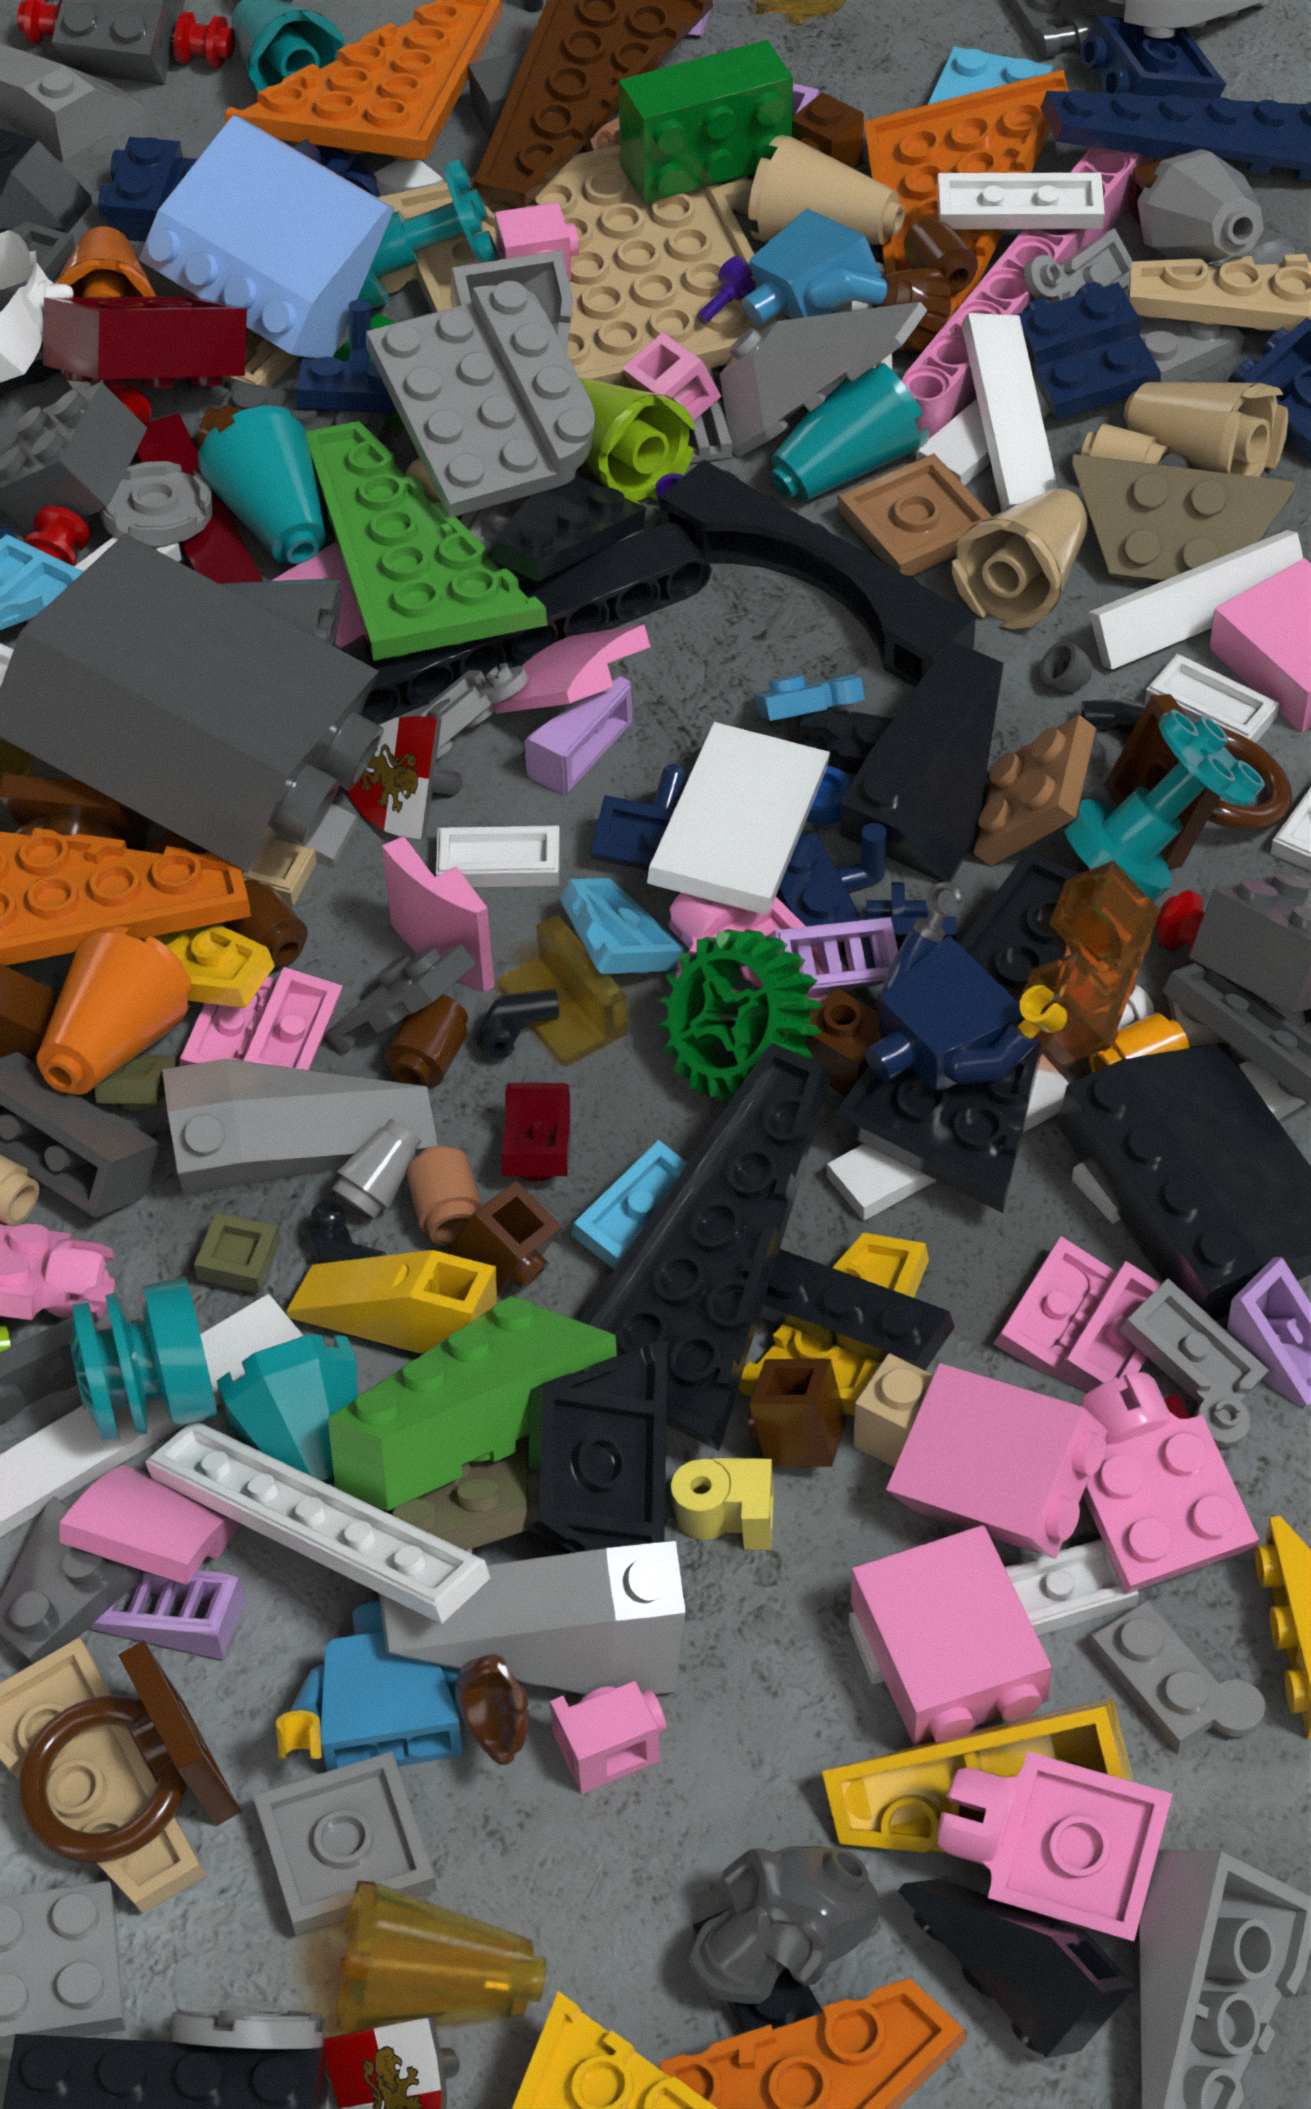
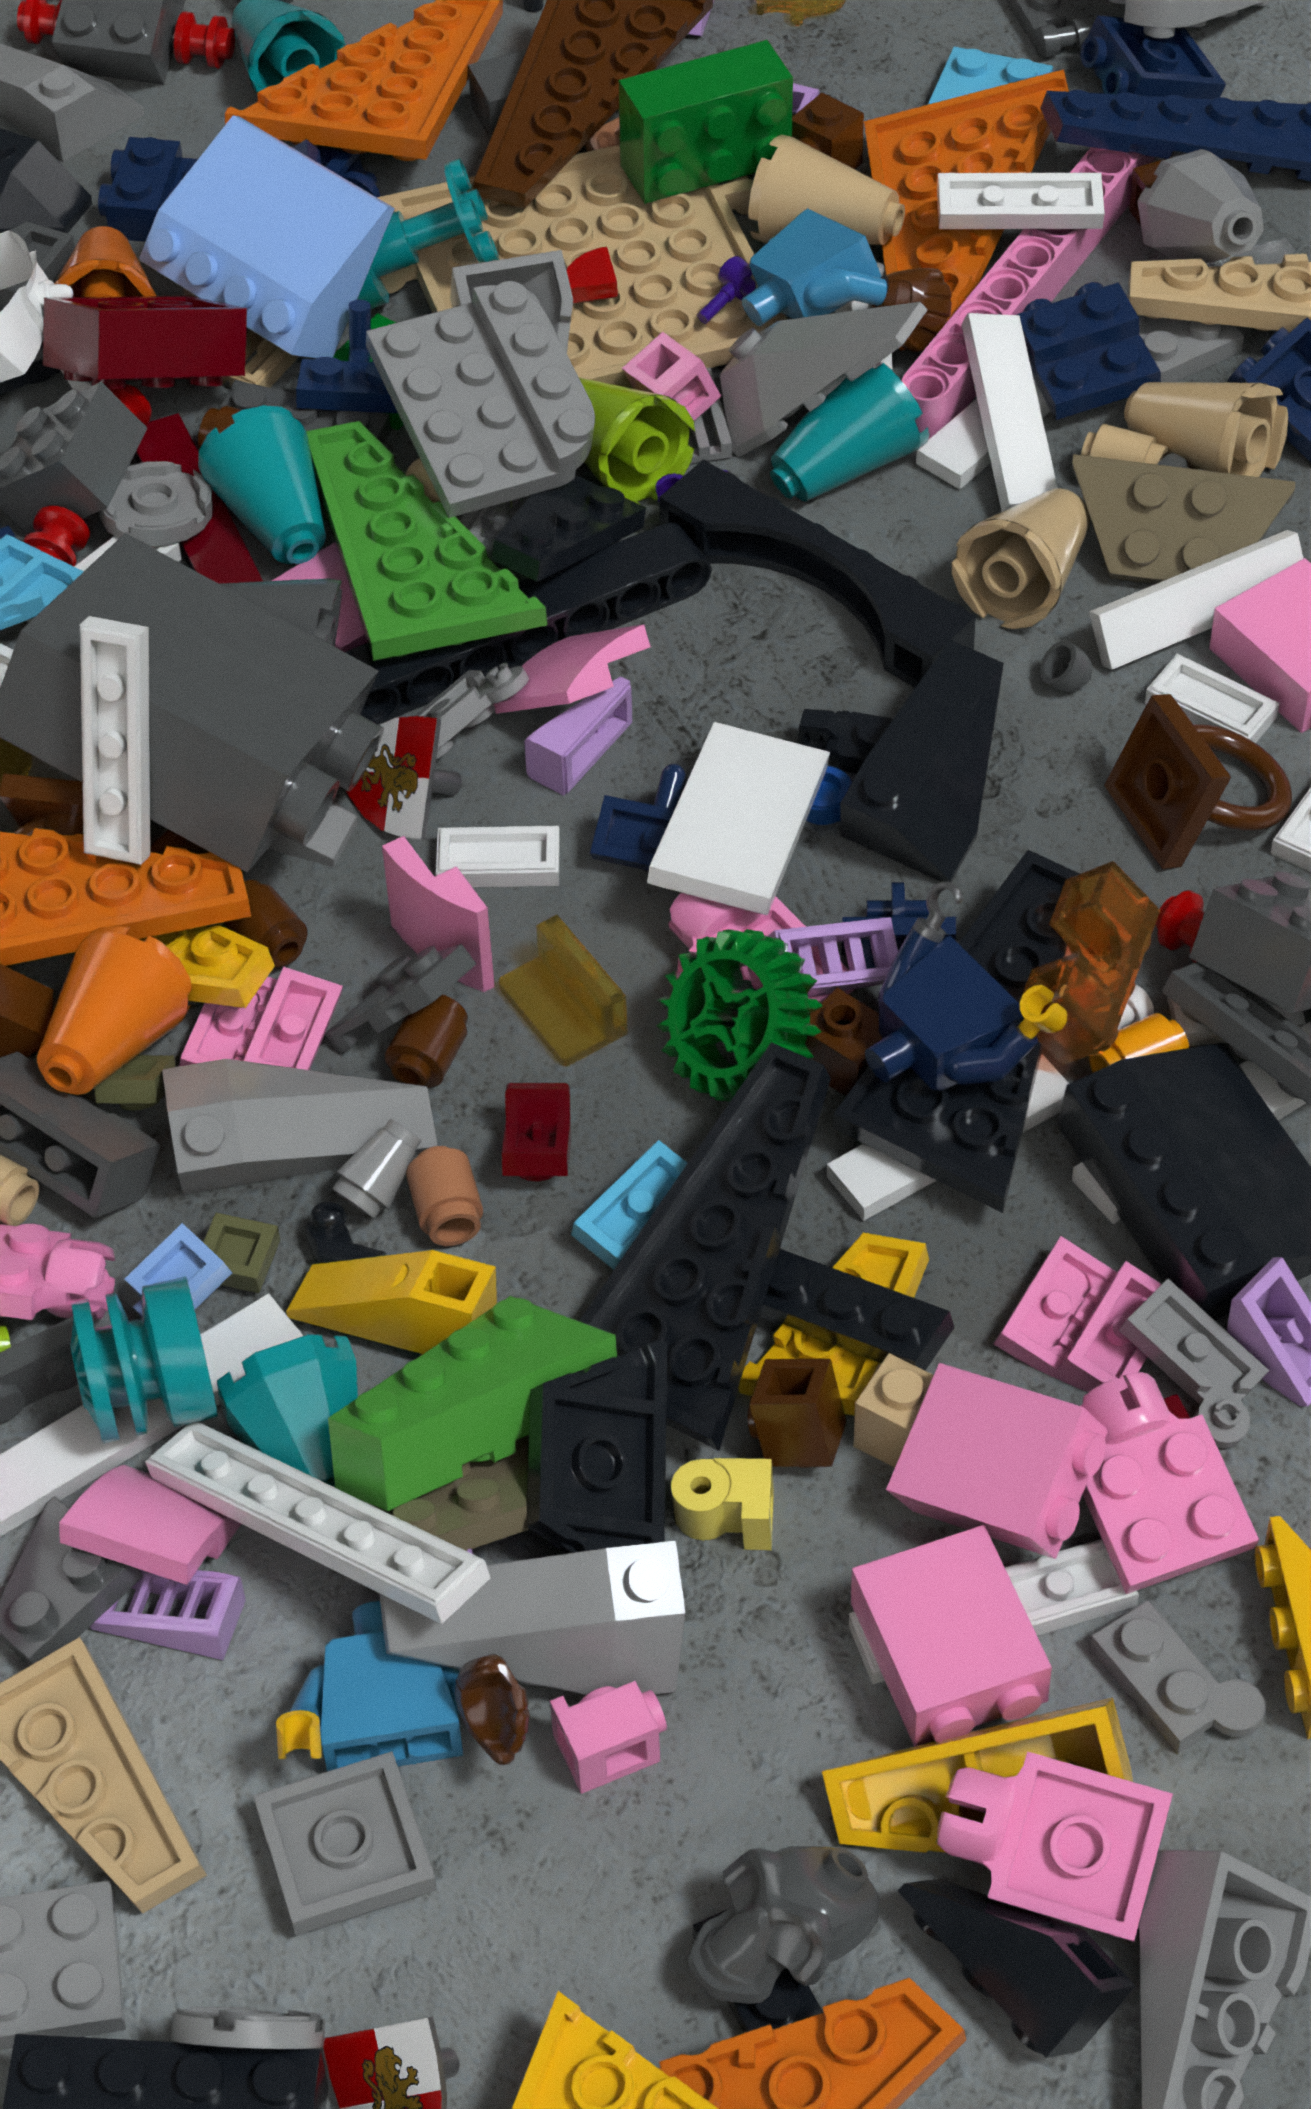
(115, 739): none -> white tile
(168, 1743): reddish brown tile -> none
(178, 1257): none -> light blue bracket
(285, 868): tan tile -> none
(405, 176): white tile -> none
(427, 1961): clear yellow cone -> none
(508, 1018): black arm -> none
(509, 1234): reddish brown brick -> none
(534, 232): bright pink brick -> none
(592, 276): none -> red tile
(618, 930): medium azure wing -> none
(794, 697): dark azure plate -> none
(819, 891): dark blue plate -> none
(912, 514): medium nougat plate -> none
(939, 247): reddish brown brick -> none
(1034, 790): medium nougat plate -> none
(1099, 261): light grey hinge -> none
(1112, 713): black arm -> none
(1149, 819): teal piece -> none

